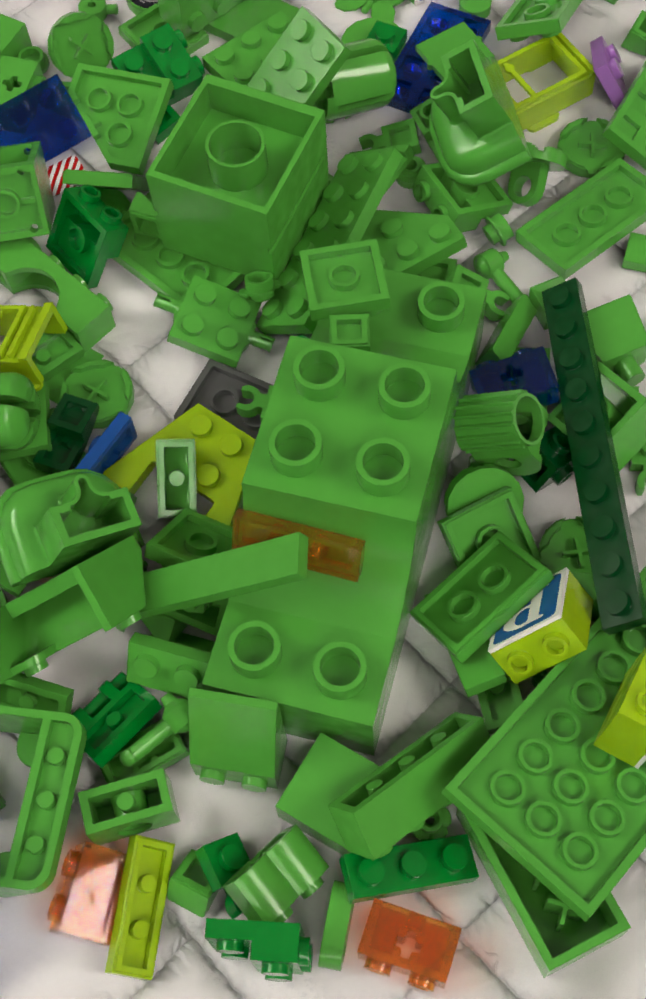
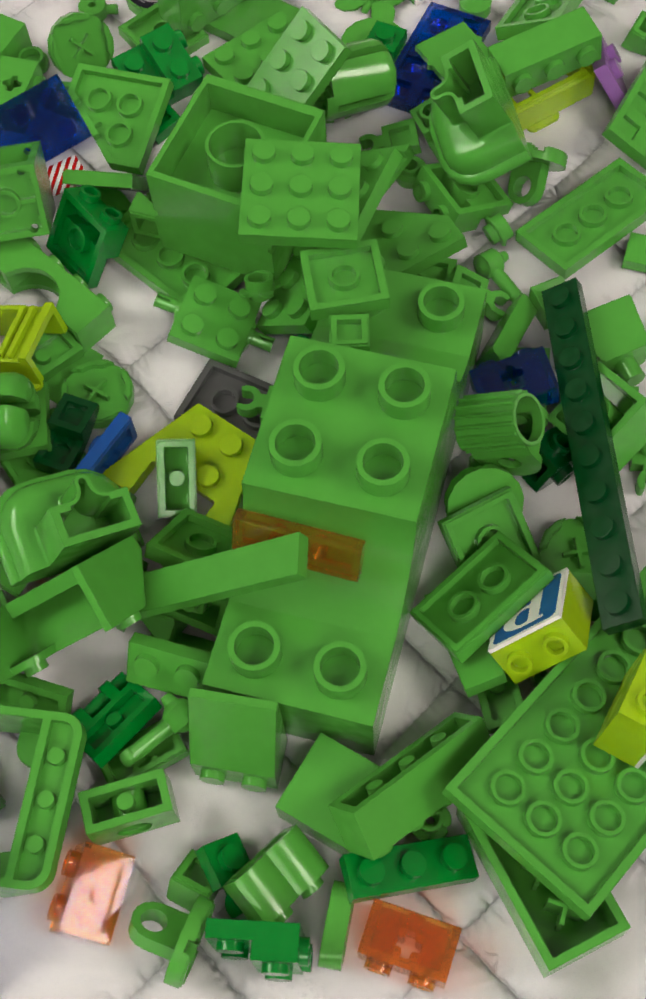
(140, 908): lime tile -> none
(178, 938): none -> bright green tile
(300, 194): none -> bright green plate
(548, 51): none -> bright green brick
(587, 148): bright green tile -> none

